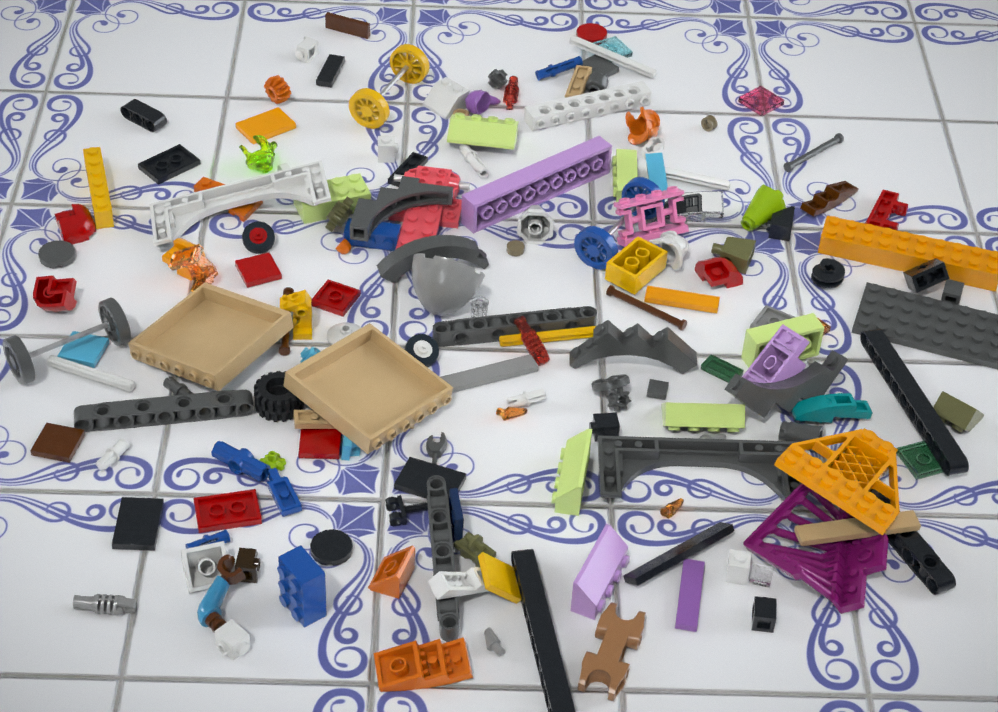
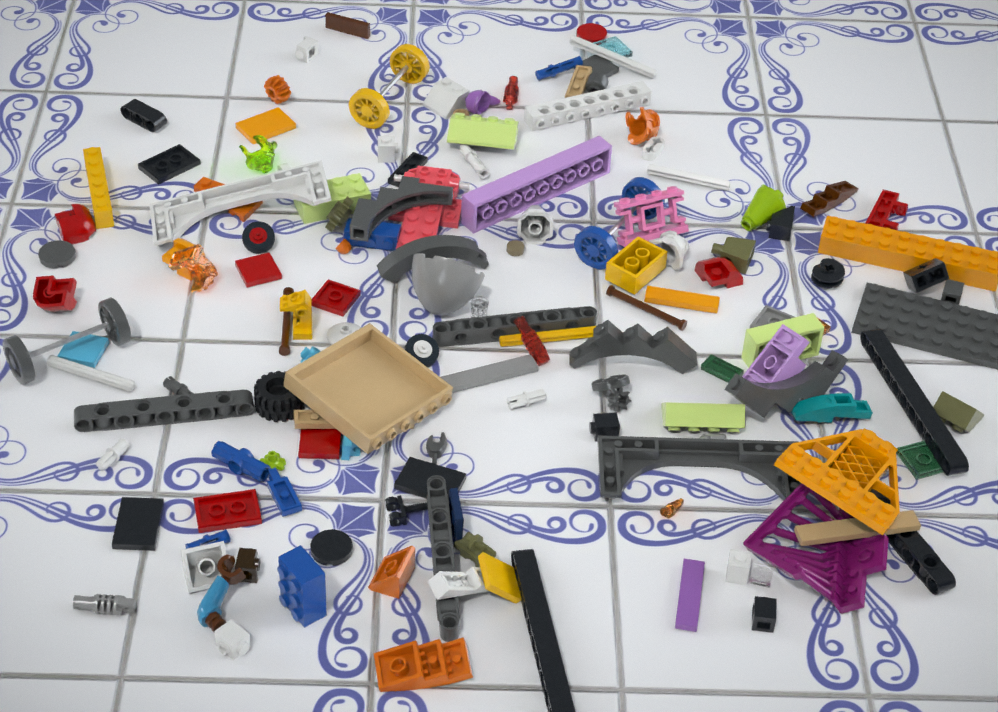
(57, 442): reddish brown tile -> none
(211, 336): tan panel -> none
(330, 70): black tile -> none
(493, 642): light grey bar -> none
(497, 78): dark grey gear -> none
(511, 412): clear orange bar -> none
(572, 474): yellowish green slope -> none
(599, 574): lavender slope -> none
(607, 663): medium nougat piece -> none
(623, 170): yellowish green brick -> none
(656, 169): medium azure tile -> none
(657, 389): dark grey tile -> none
(678, 553): black tile -> none
(698, 206): slope -> none
(709, 123): dark tan bush -> none
(761, 100): clear pink tile -> none
(799, 432): dark grey plant -> none
(838, 138): dark grey bar -> none

